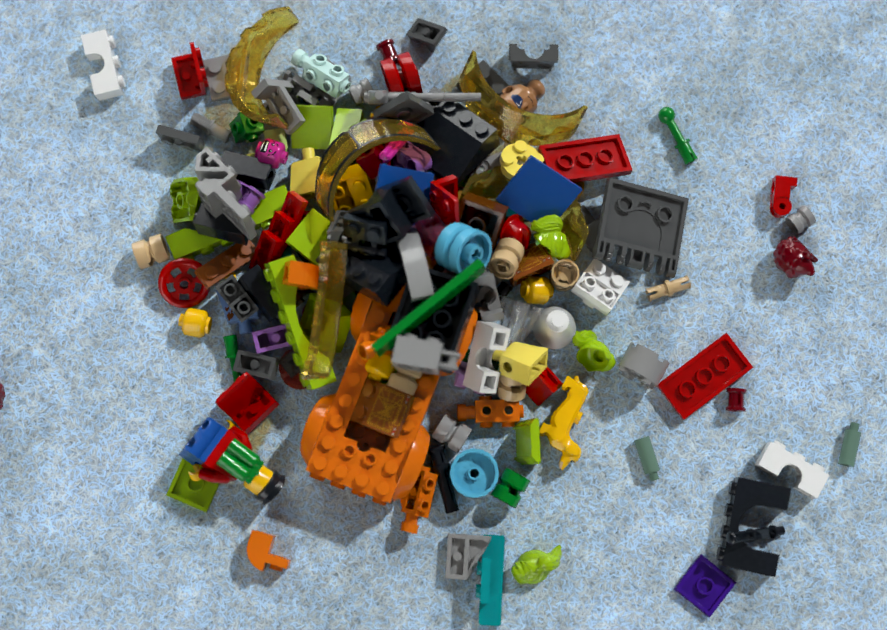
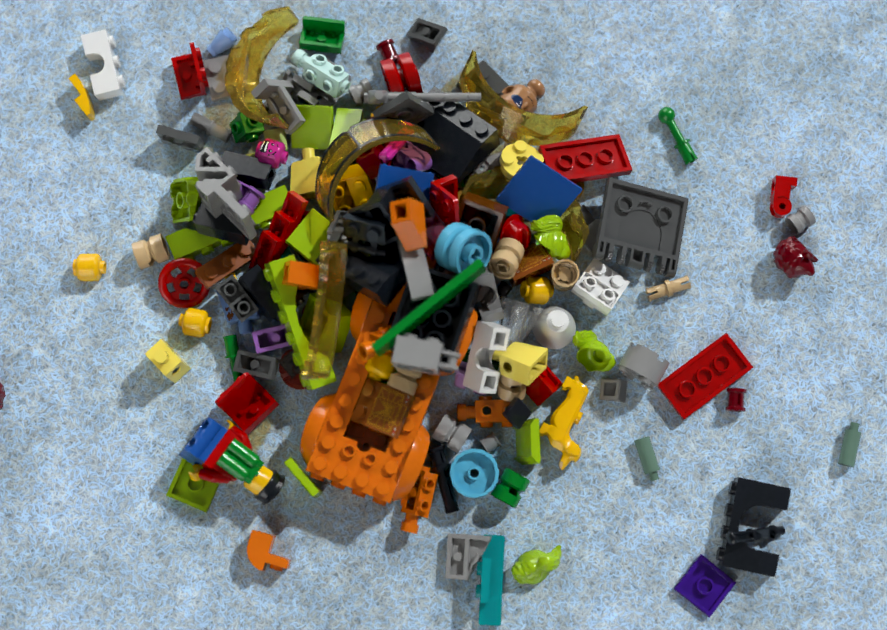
(84, 100): none -> yellow slope
(89, 267): none -> yellow head
(167, 360): none -> light yellow torso
(223, 41): none -> light blue cone
(303, 477): none -> lime tile
(322, 34): none -> green bracket
(409, 223): none -> orange slope
(490, 443): none -> light grey axle
(517, 413): none -> black tile
(520, 60): dark grey piece -> none
(613, 390): none -> light grey slope
(809, 477): white arch -> none

